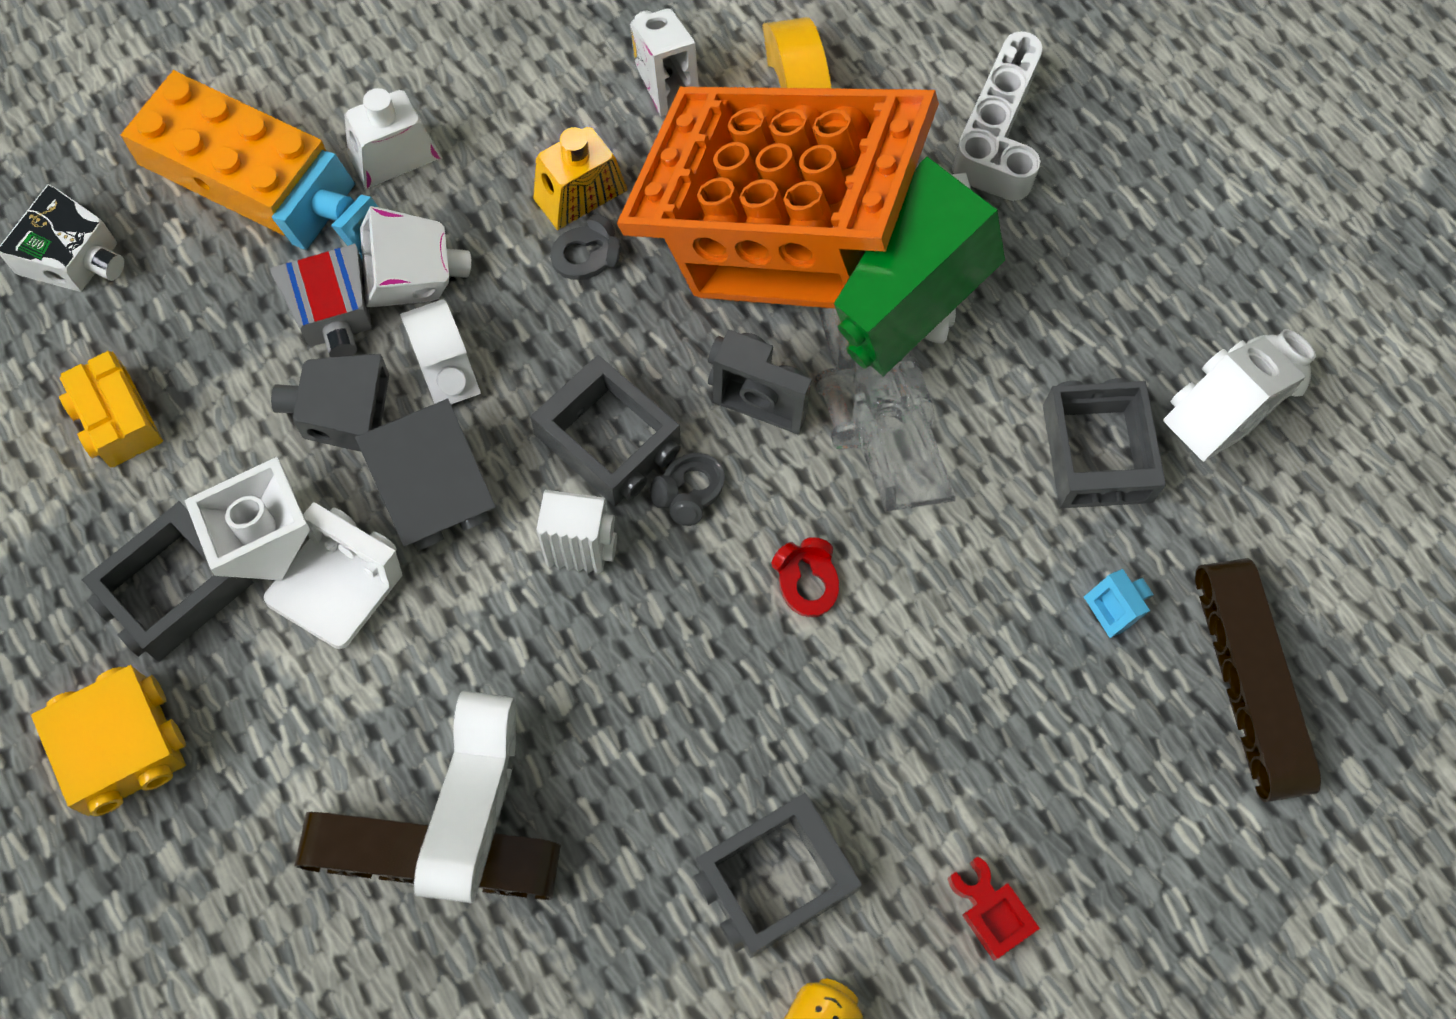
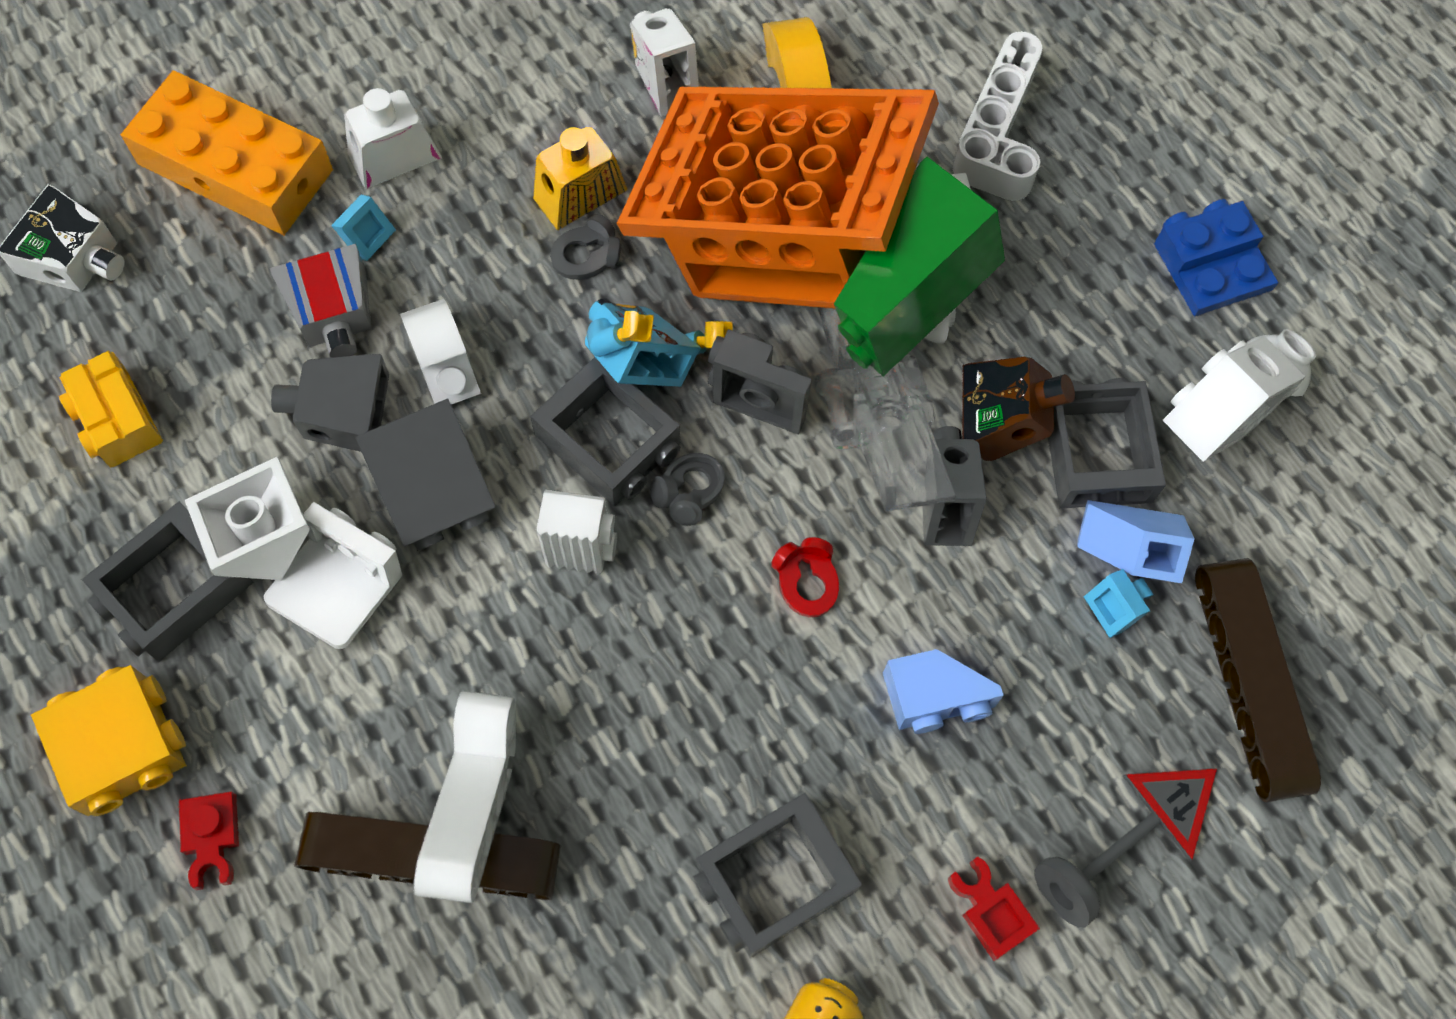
(206, 829): none -> red plate
(315, 200): medium azure tile -> none
(406, 258): white torso -> none
(644, 347): none -> medium azure torso
(935, 688): none -> light blue slope
(958, 521): none -> dark grey torso
(1010, 404): none -> torso
(1137, 540): none -> light blue slope
(1175, 802): none -> dark grey piece
(1215, 256): none -> blue plate

